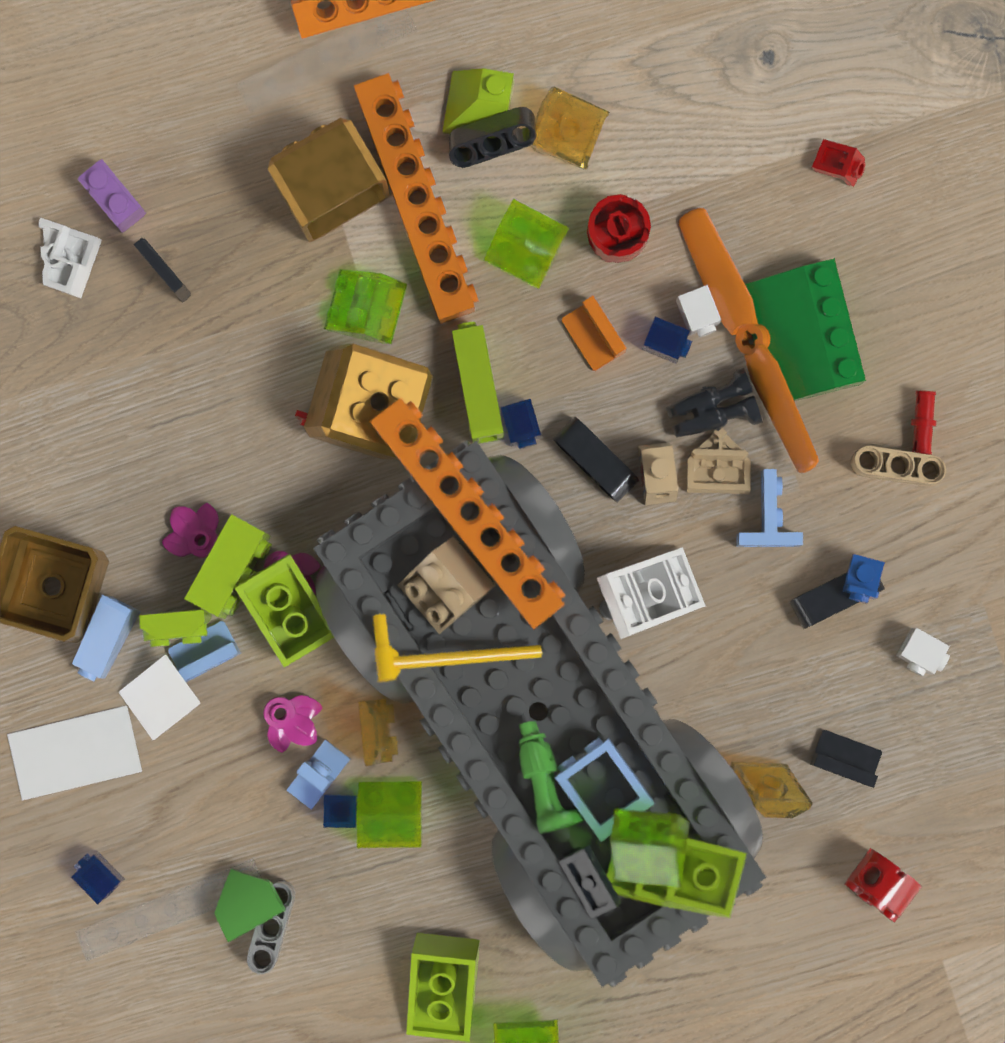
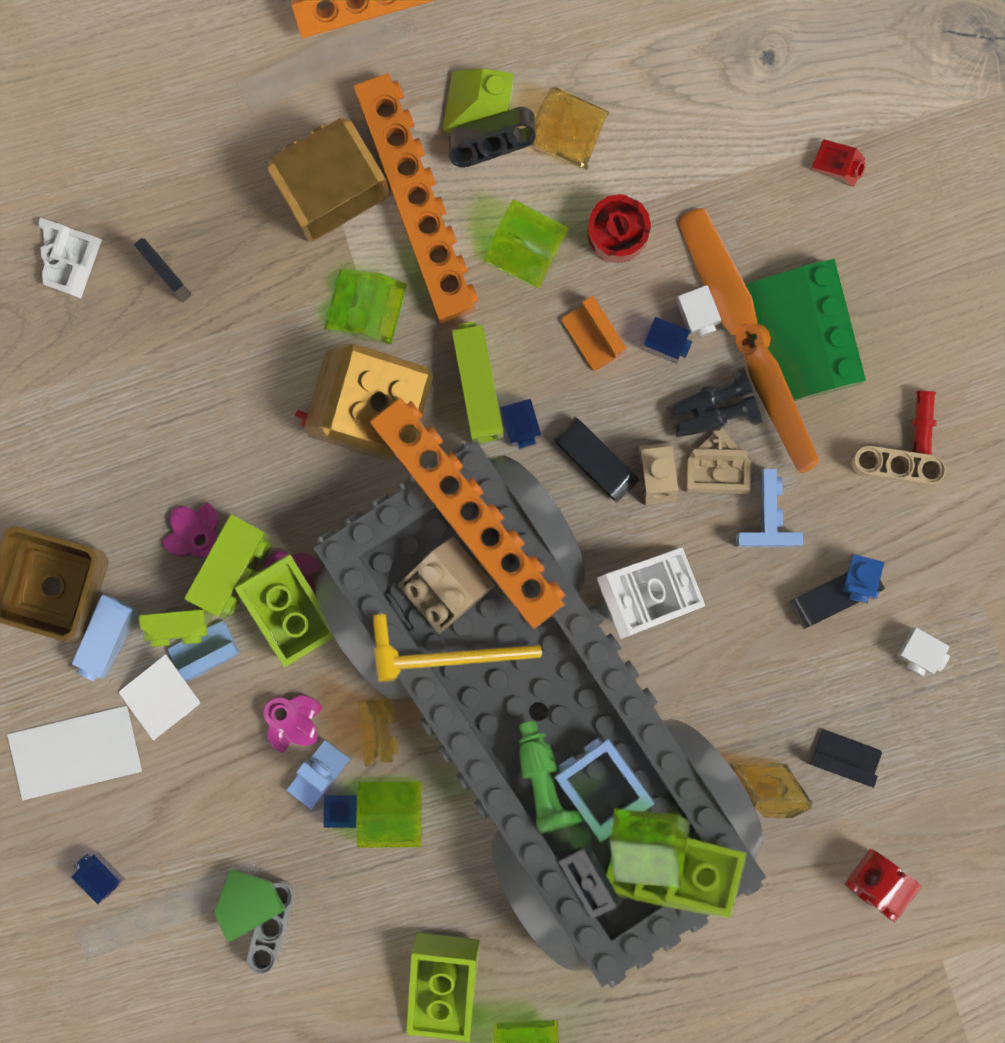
(111, 195): medium lavender brick -> none

